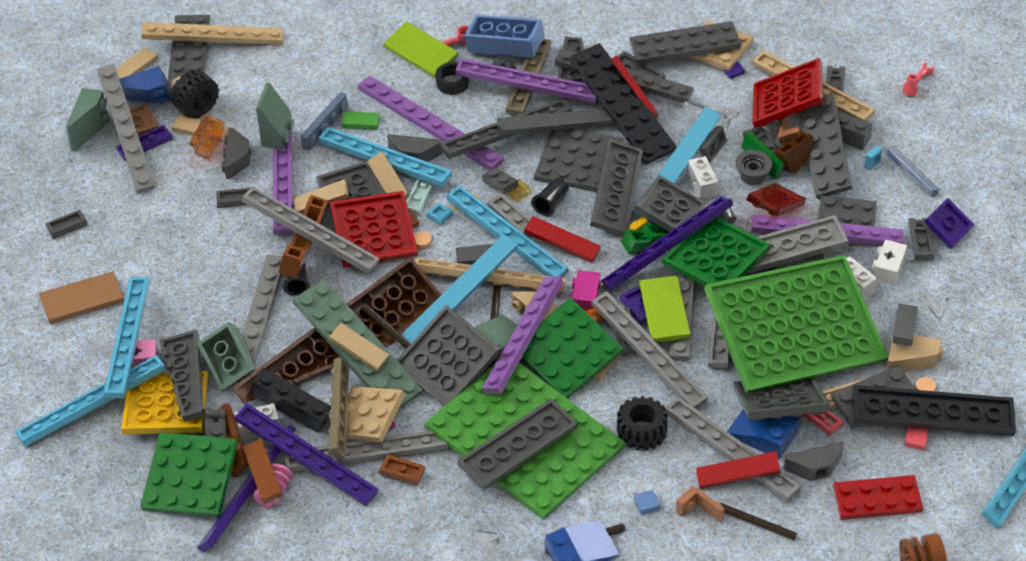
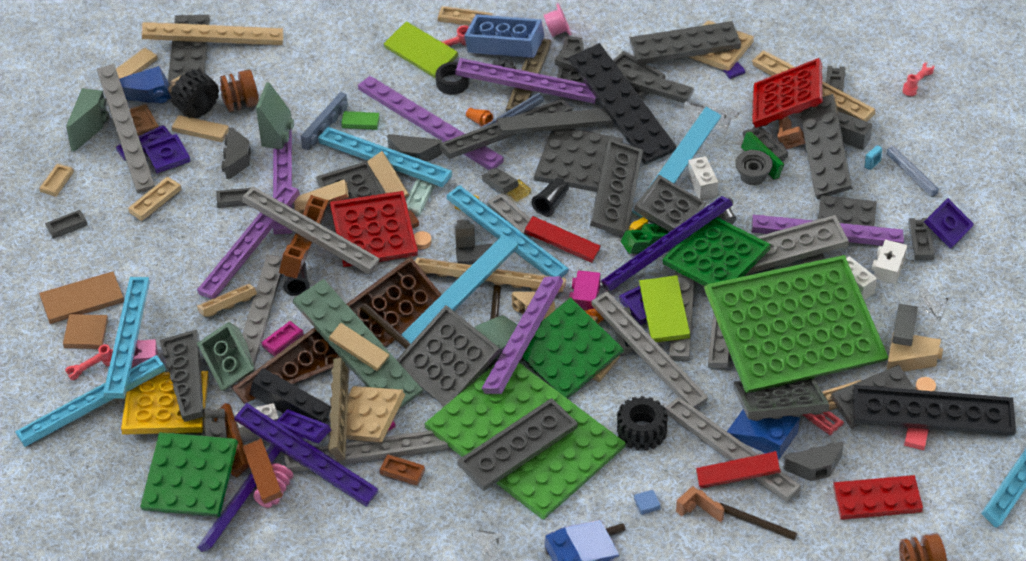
(56, 180): none -> tan tile
(85, 331): none -> medium nougat tile
(104, 355): none -> coral brick
(154, 198): none -> tan plate
(166, 153): none -> dark purple plate
(207, 136): clear orange window -> none
(227, 300): none -> tan plate
(239, 90): none -> dark orange wheel
(244, 247): none -> medium lavender plate
(282, 338): none -> dark pink plate
(304, 426): none -> dark purple tile
(439, 214): medium azure tile -> none
(458, 15): none -> tan tile
(464, 233): none -> dark grey slope
(479, 116): none -> orange cone
(521, 108): none -> sand blue axle
(557, 22): none -> bright pink piece
(634, 86): red tile -> none
(713, 143): dark grey plate -> none
(775, 199): clear red plate -> none
(795, 152): reddish brown slope -> none

